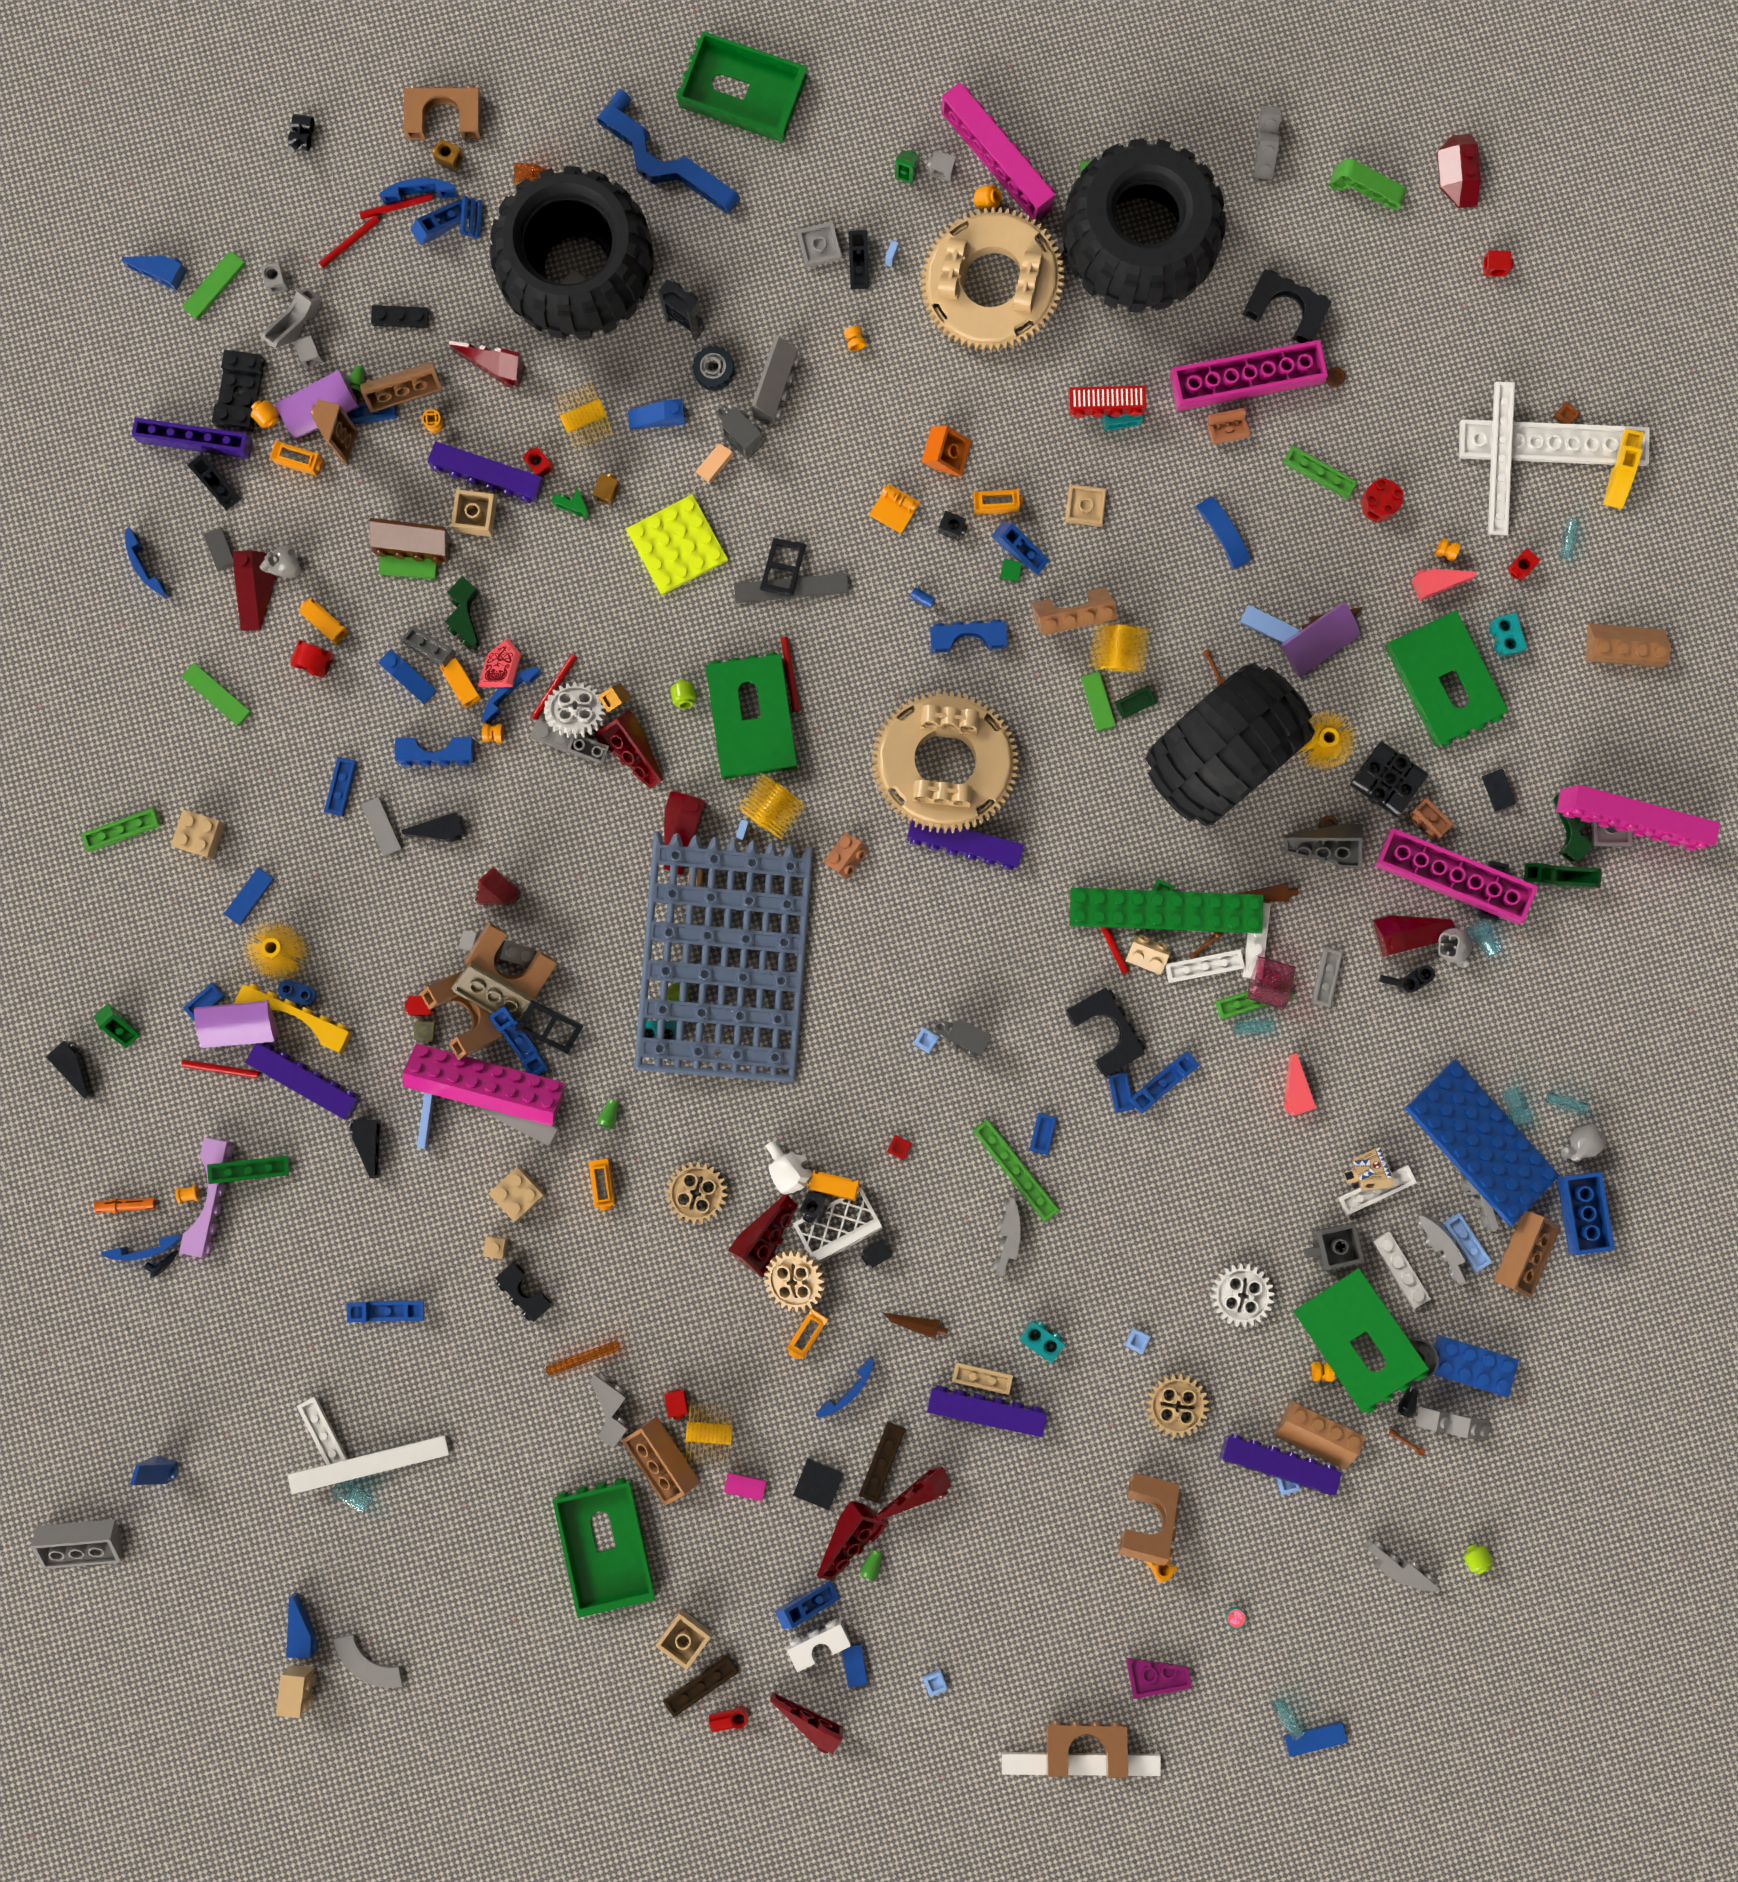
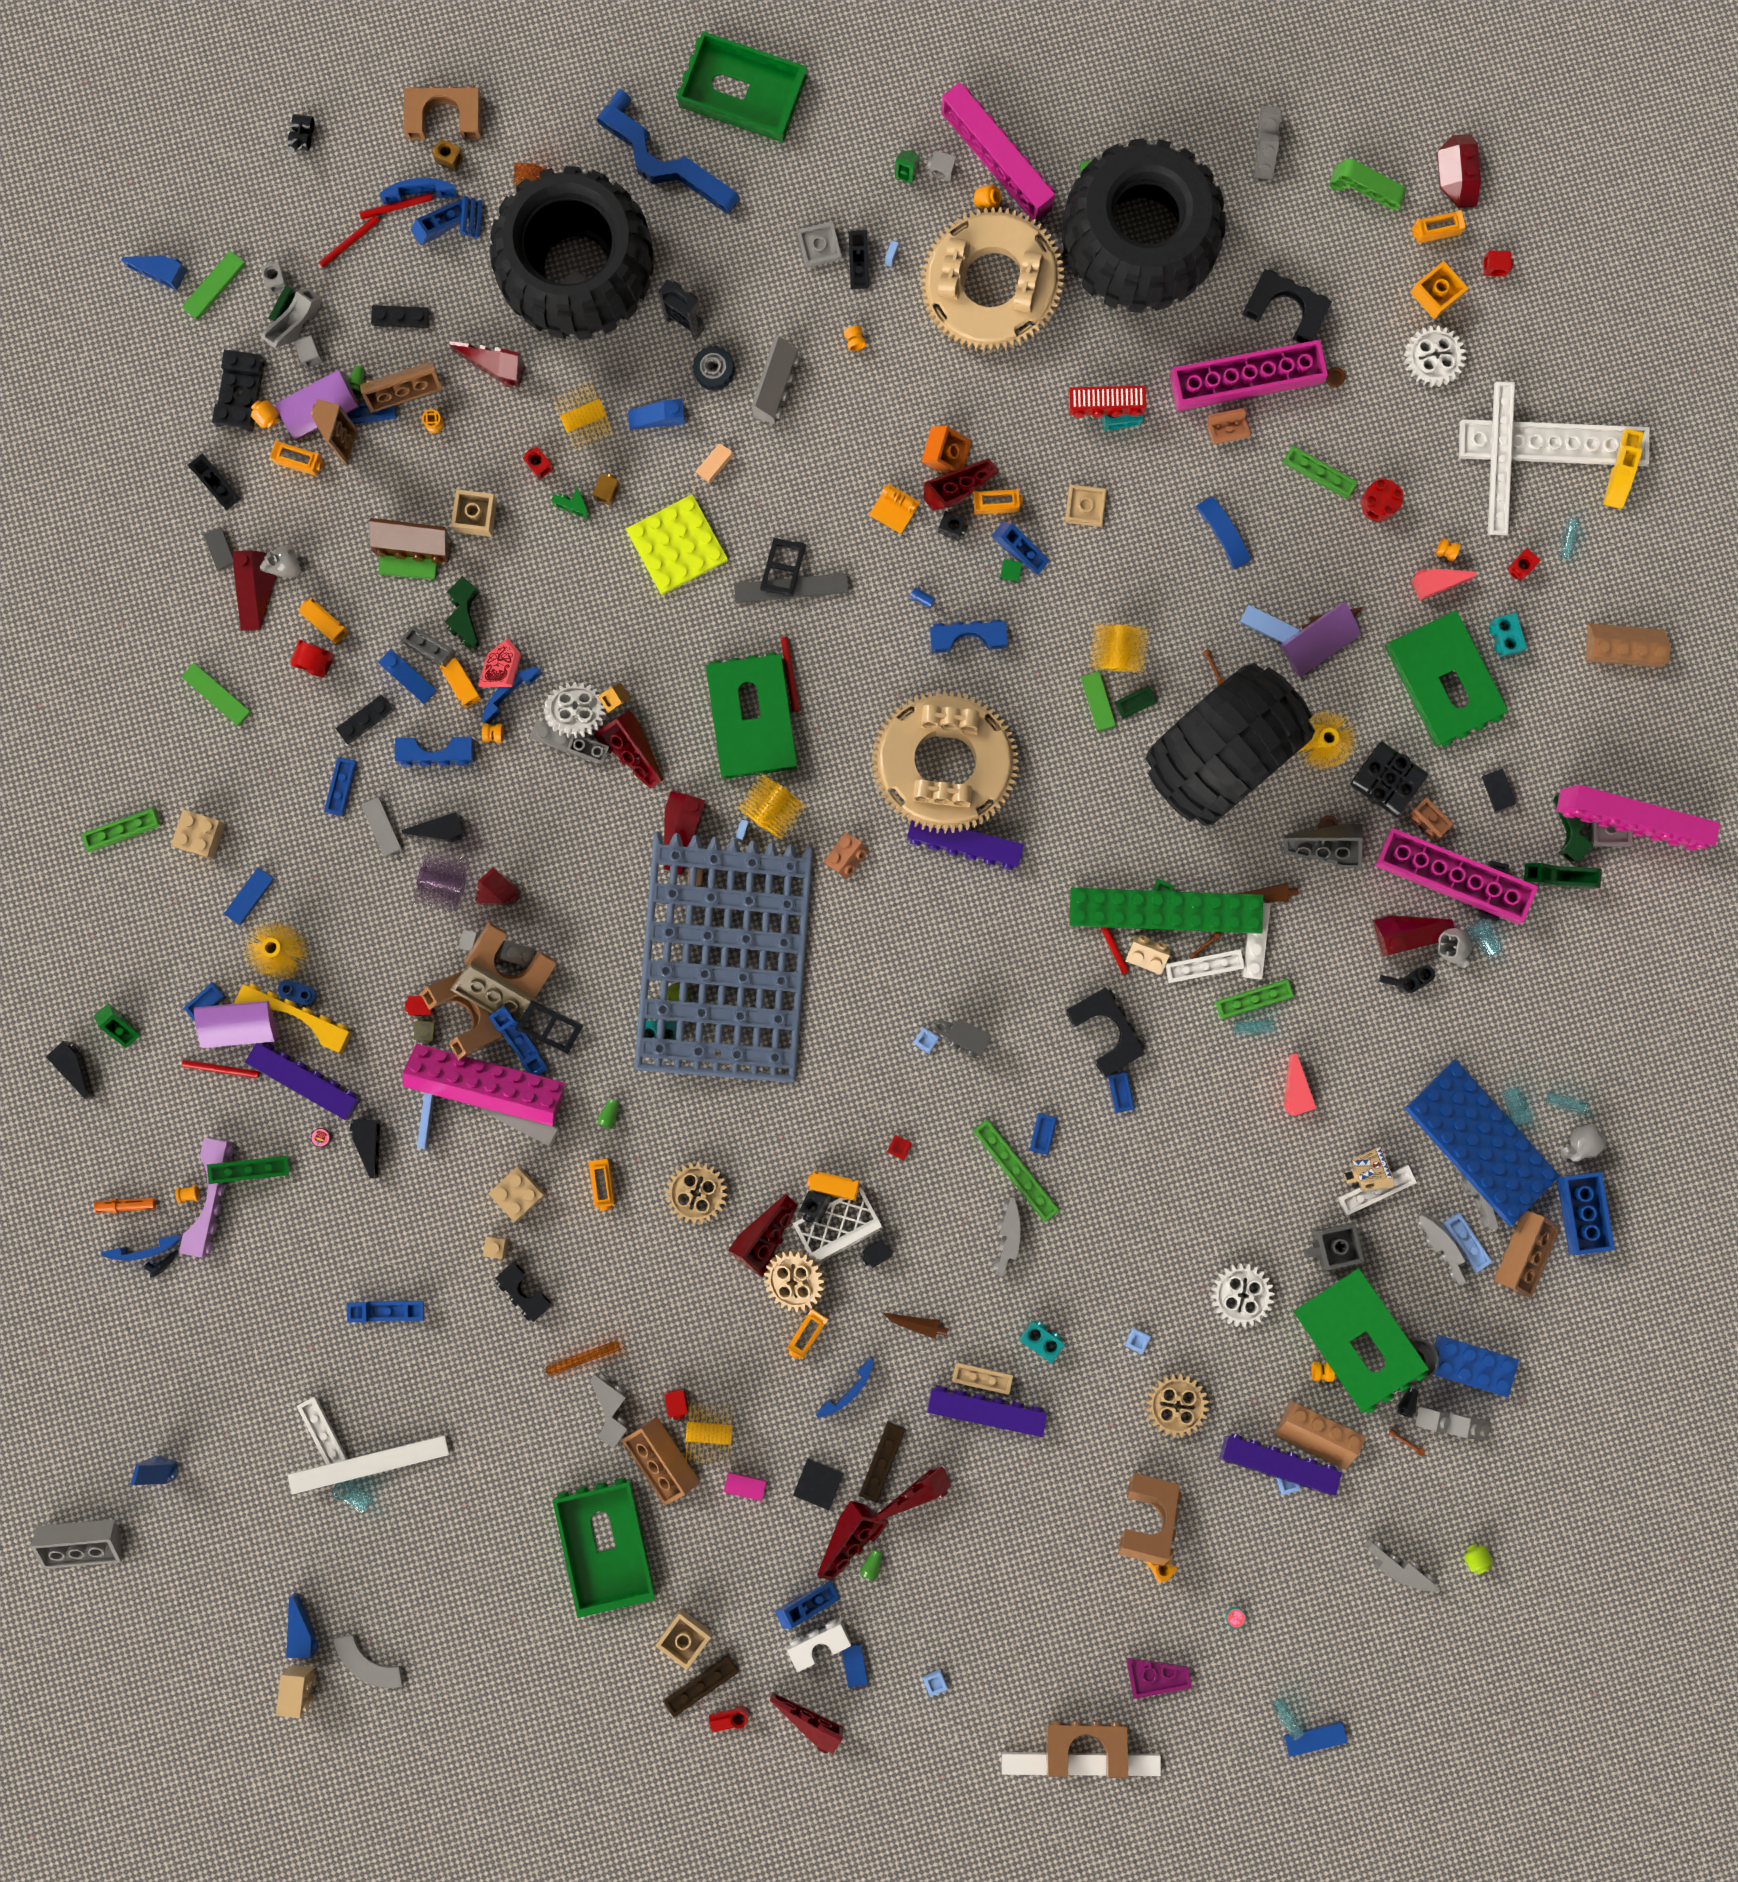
(133, 546): blue slope -> none
(192, 438): dark purple brick -> none
(282, 304): none -> dark green tile
(321, 1137): none -> tile
(364, 719): none -> black plate
(438, 881): none -> clear purple piece
(485, 472): dark purple brick -> none
(555, 684): red bar -> none
(683, 694): lime head -> none
(740, 431): dark grey hinge -> none
(787, 1169): white piece -> none
(957, 485): none -> dark red wedge
(1054, 619): medium nougat arch -> none
(1163, 1082): blue slope -> none
(1271, 983): clear pink slope -> none
(1326, 977): light grey tile -> none
(1401, 1270): white plate -> none
(1431, 339): none -> white gear
(1438, 227): none -> light orange window
(1439, 290): none -> light orange brick
(1566, 414): dark orange tile -> none

